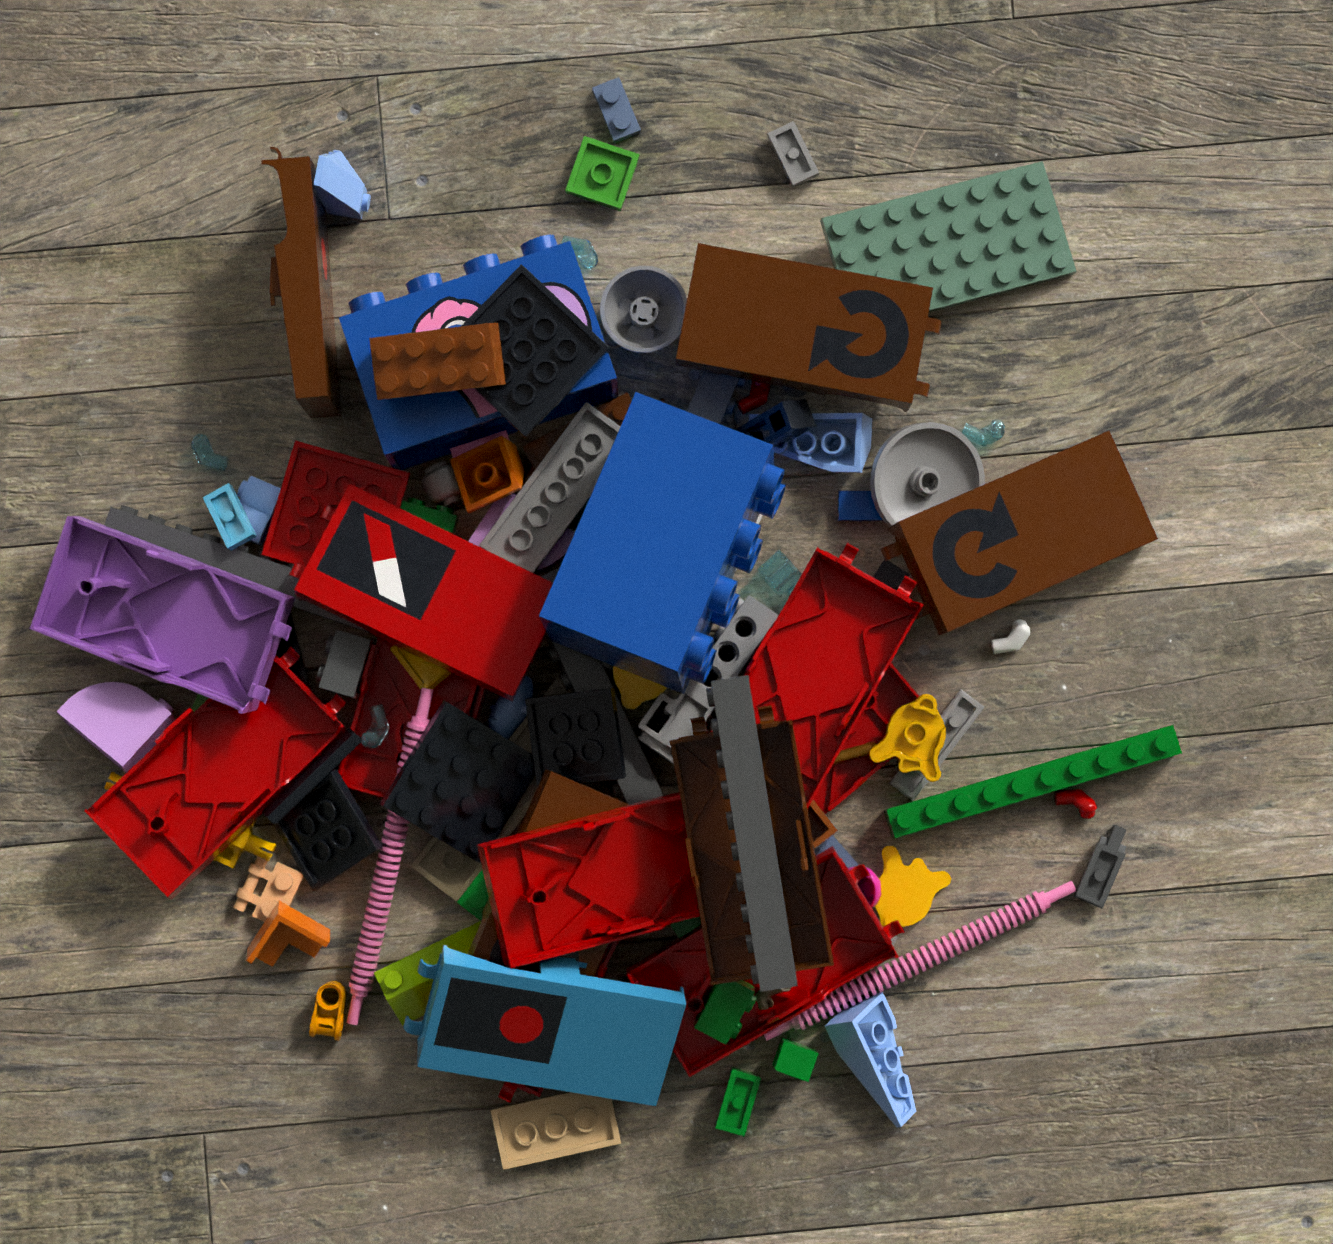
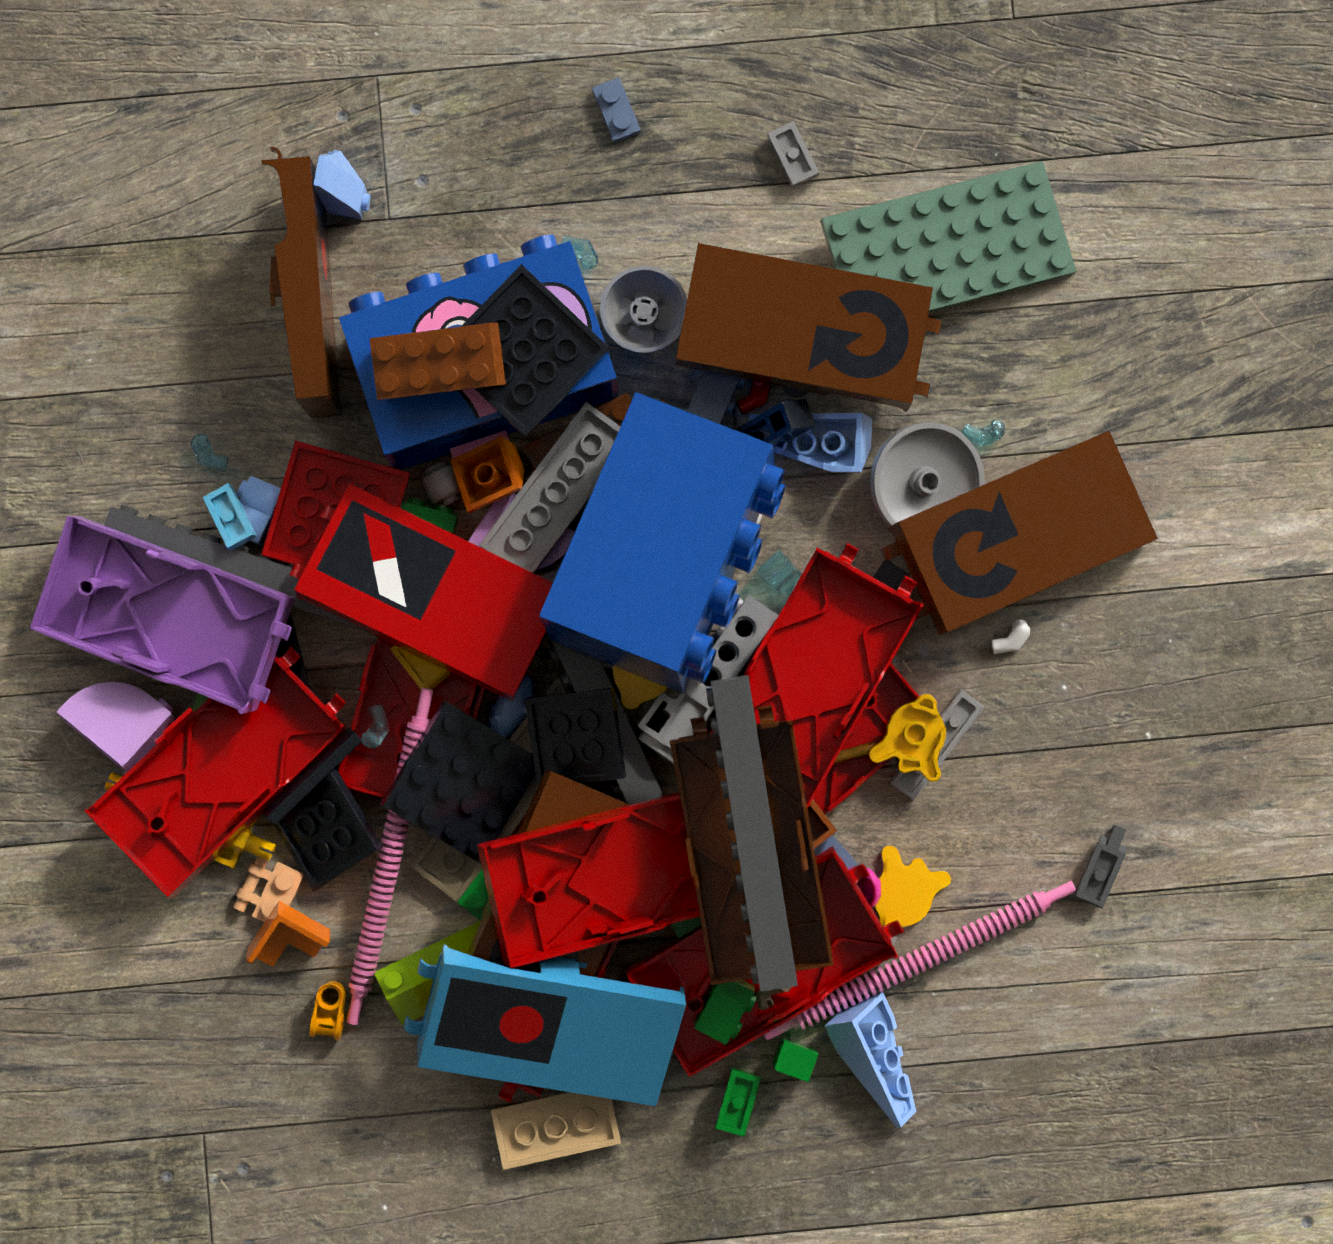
(344, 664): dark grey brick -> none
(602, 173): bright green plate -> none
(856, 506): blue tile -> none
(1032, 781): green brick -> none
(1079, 799): red arm -> none

